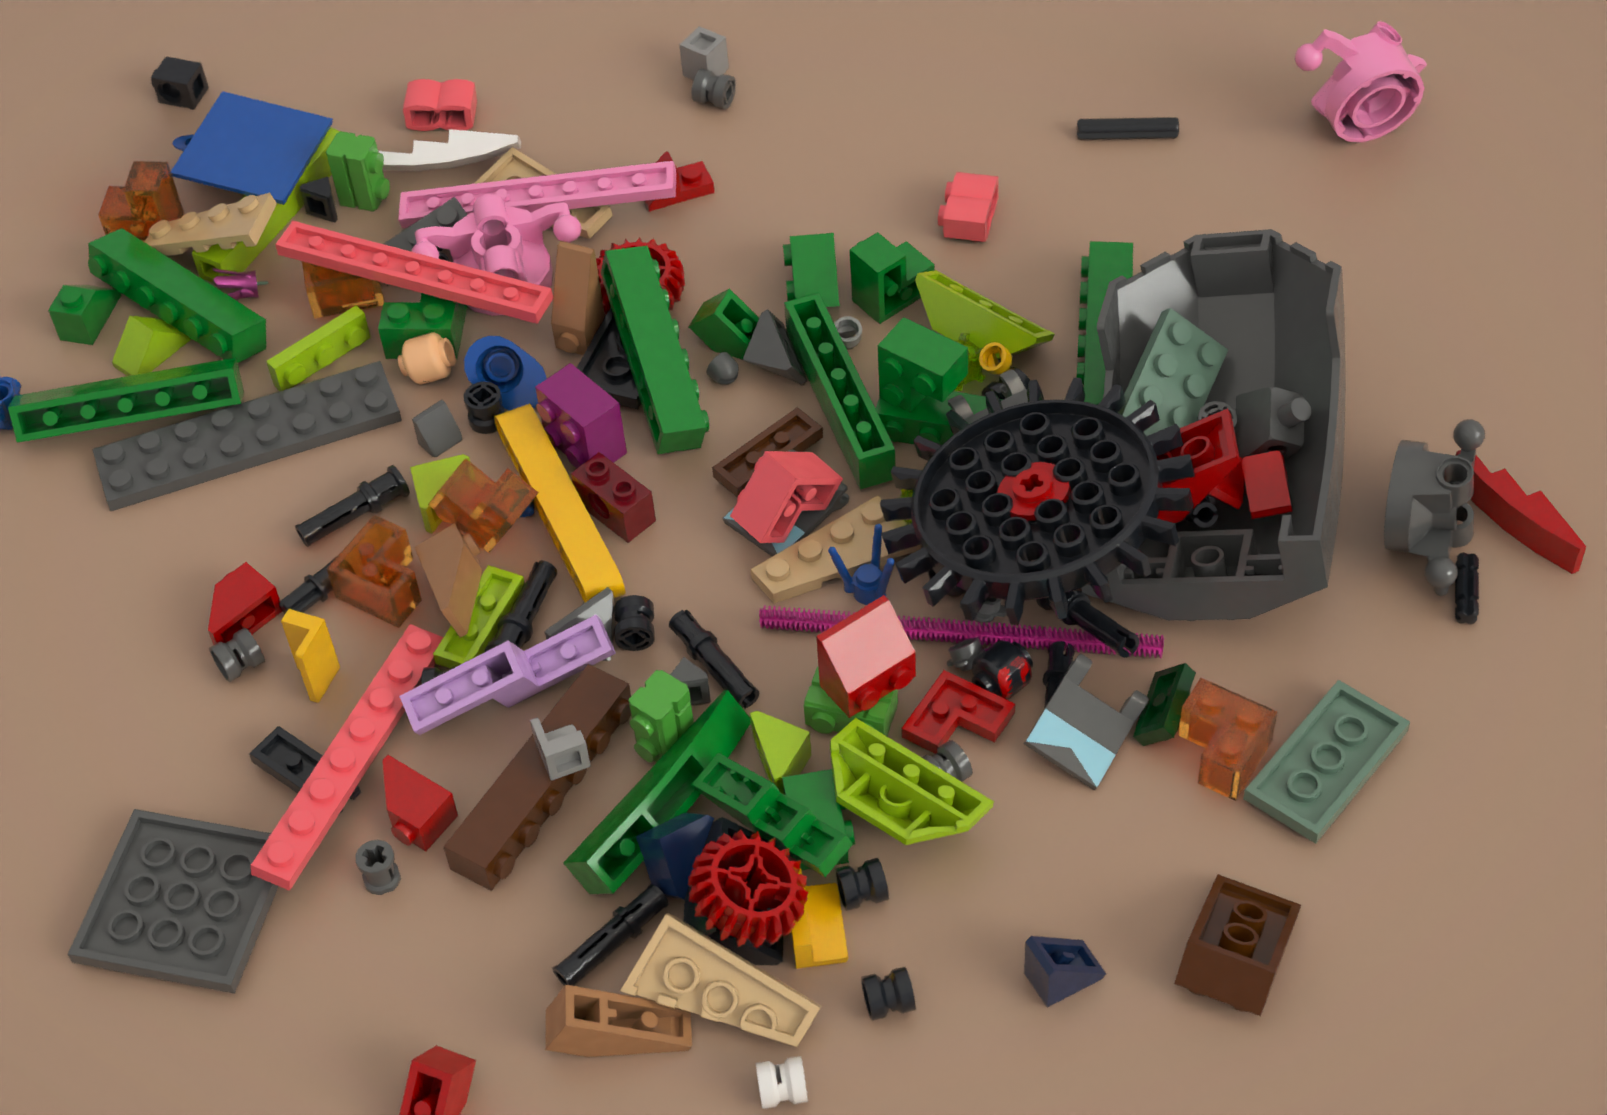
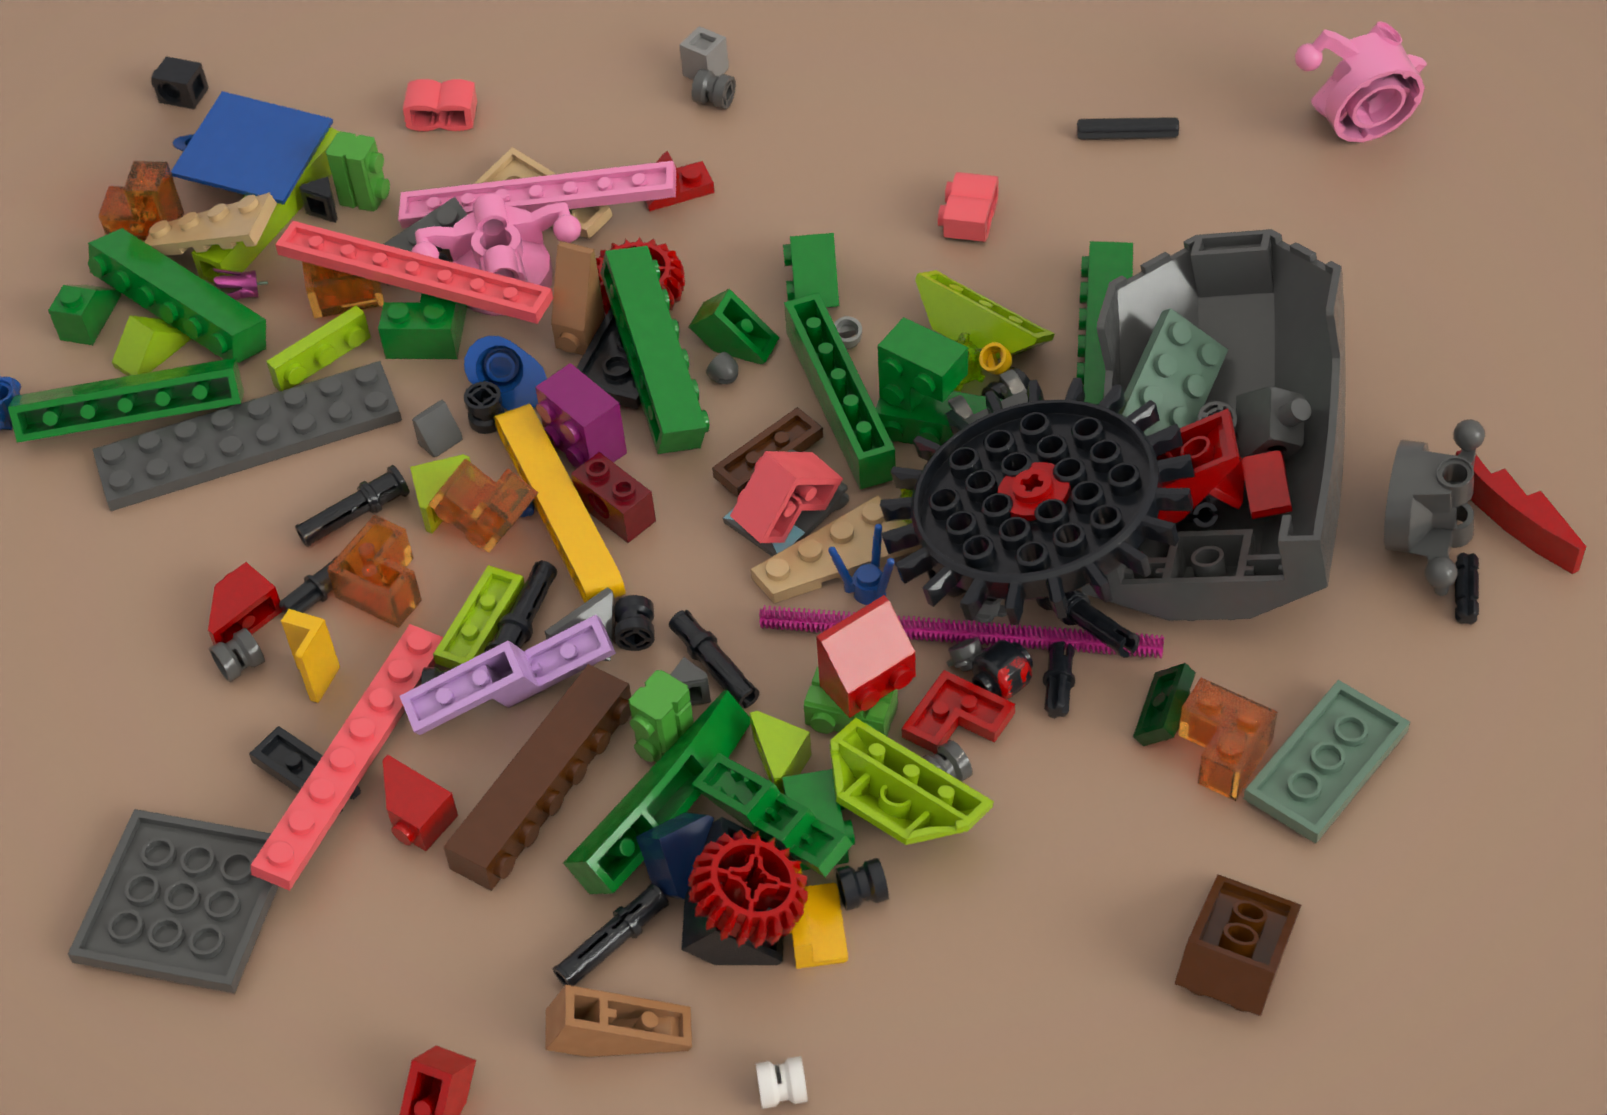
(377, 864): dark grey bush -> none
(427, 358): light nougat head -> none
(452, 573): medium nougat slope -> none
(461, 149): white slope -> none
(561, 750): light grey panel -> none
(706, 978): tan wing -> none
(773, 349): dark grey slope -> none
(885, 276): green brick -> none
(892, 993): black wheel -> none
(1059, 967): dark blue slope -> none
(1081, 730): dark grey flag -> none

